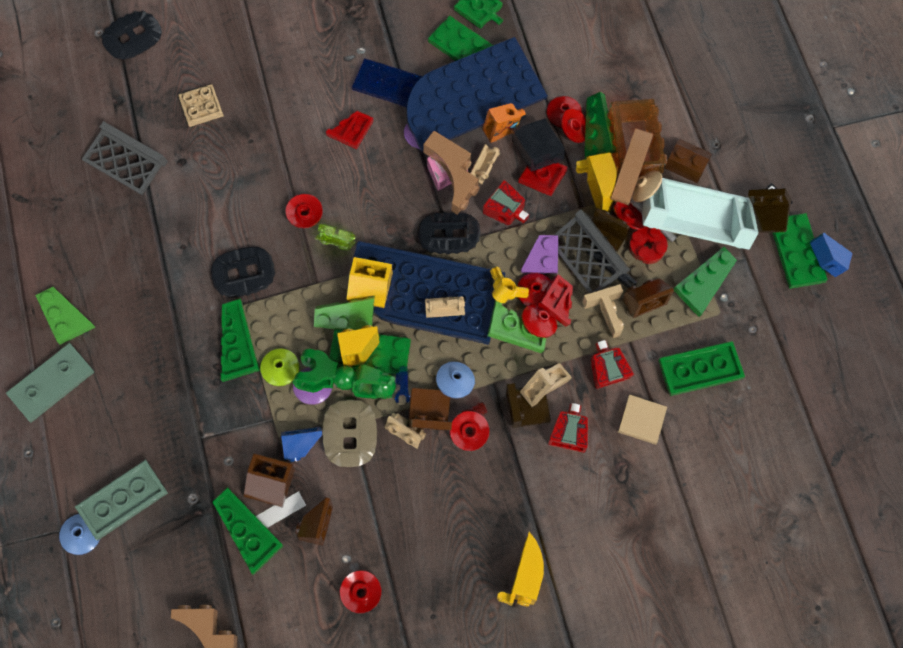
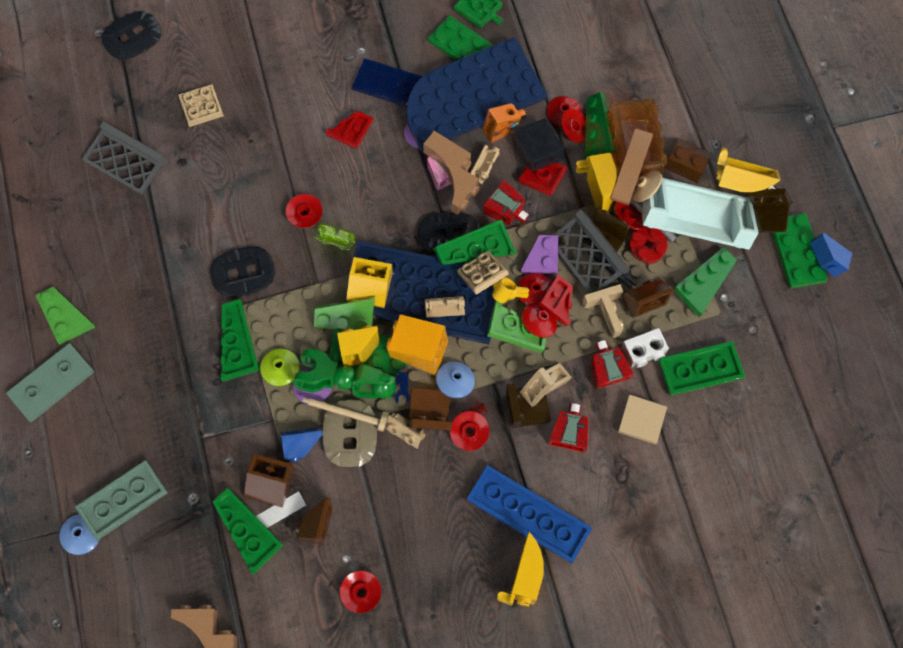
(352, 414): none -> tan piece
(418, 343): none -> light orange slope
(469, 246): none -> green wing
(482, 272): none -> tan tile
(529, 513): none -> blue plate
(642, 344): none -> white brick
(743, 175): none -> yellow piece

